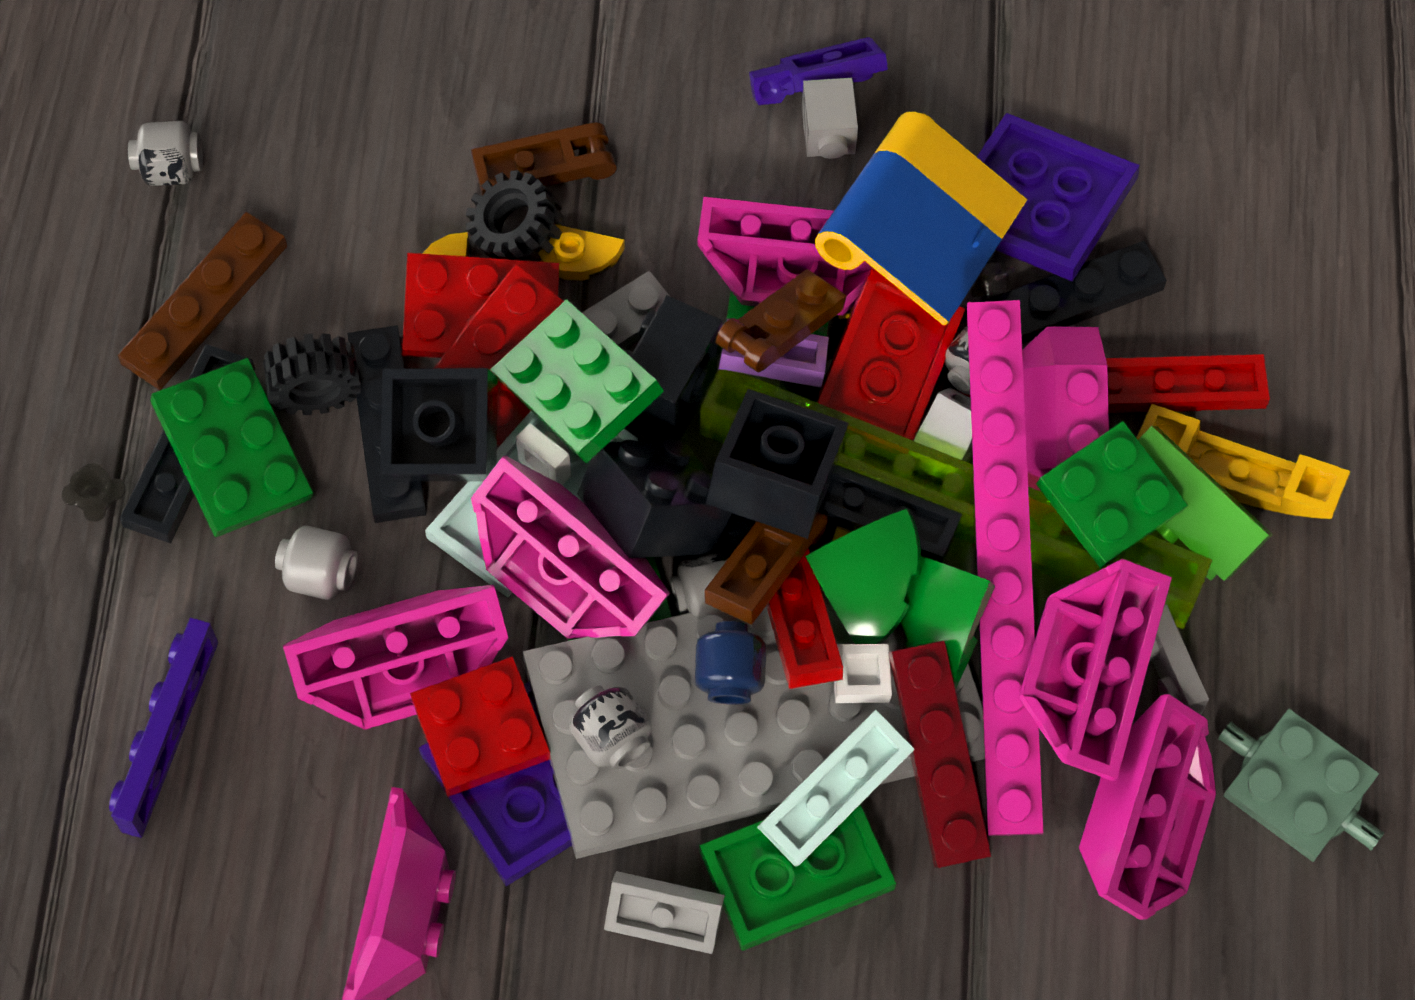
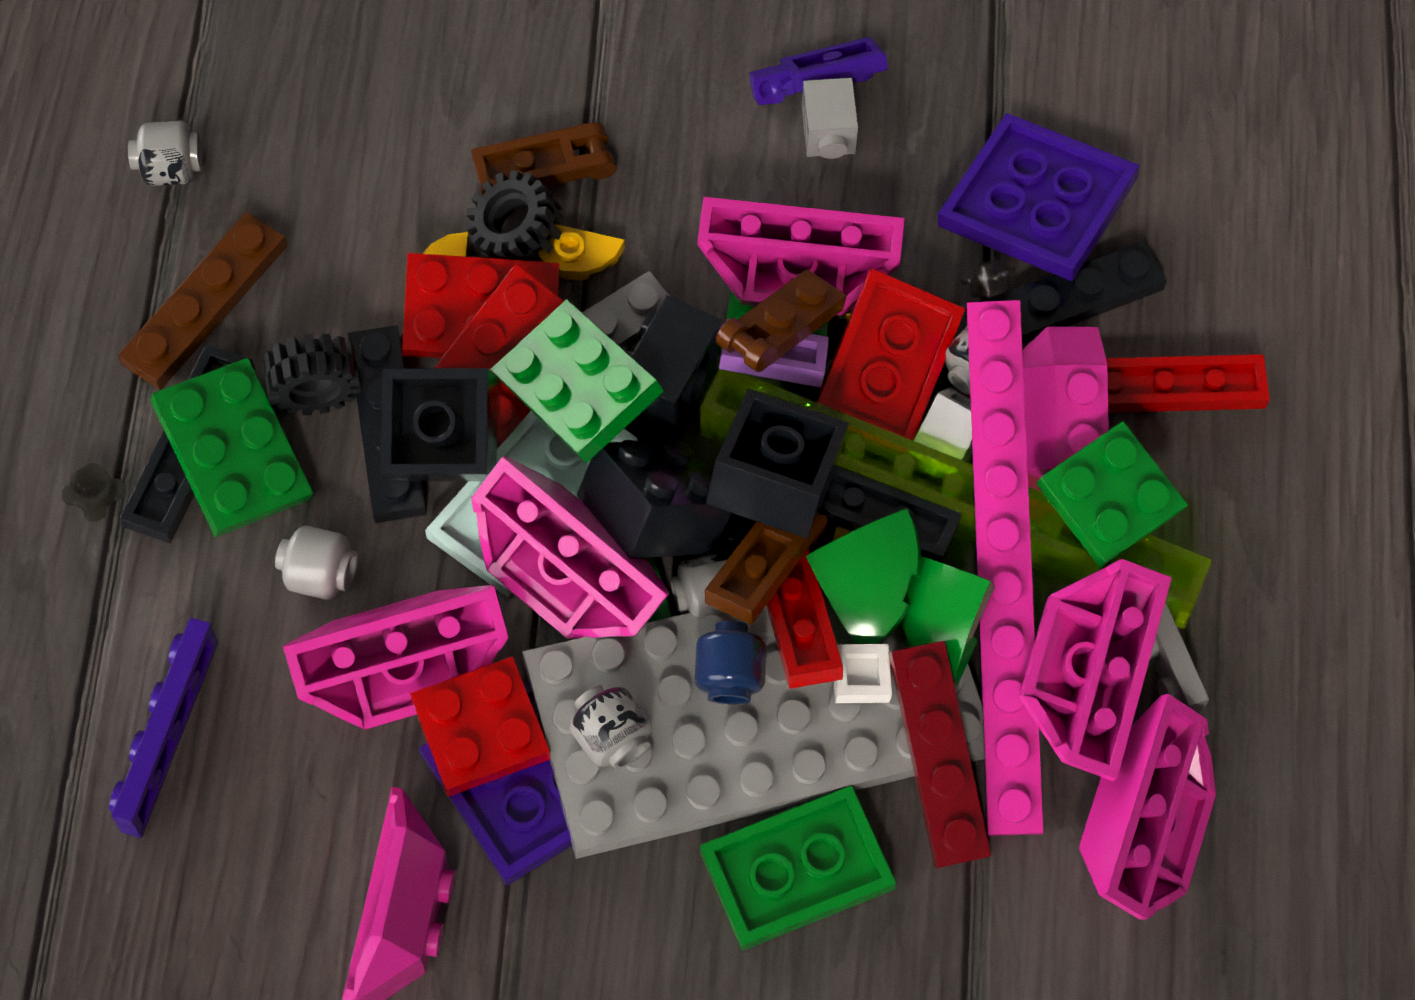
(544, 453): white plate -> none
(664, 912): light grey plate -> none
(835, 788): light aqua plate -> none
(922, 216): blue door -> none
(1213, 520): bright green brick -> none
(1252, 476): yellow slope -> none
(1301, 785): sand green plate -> none

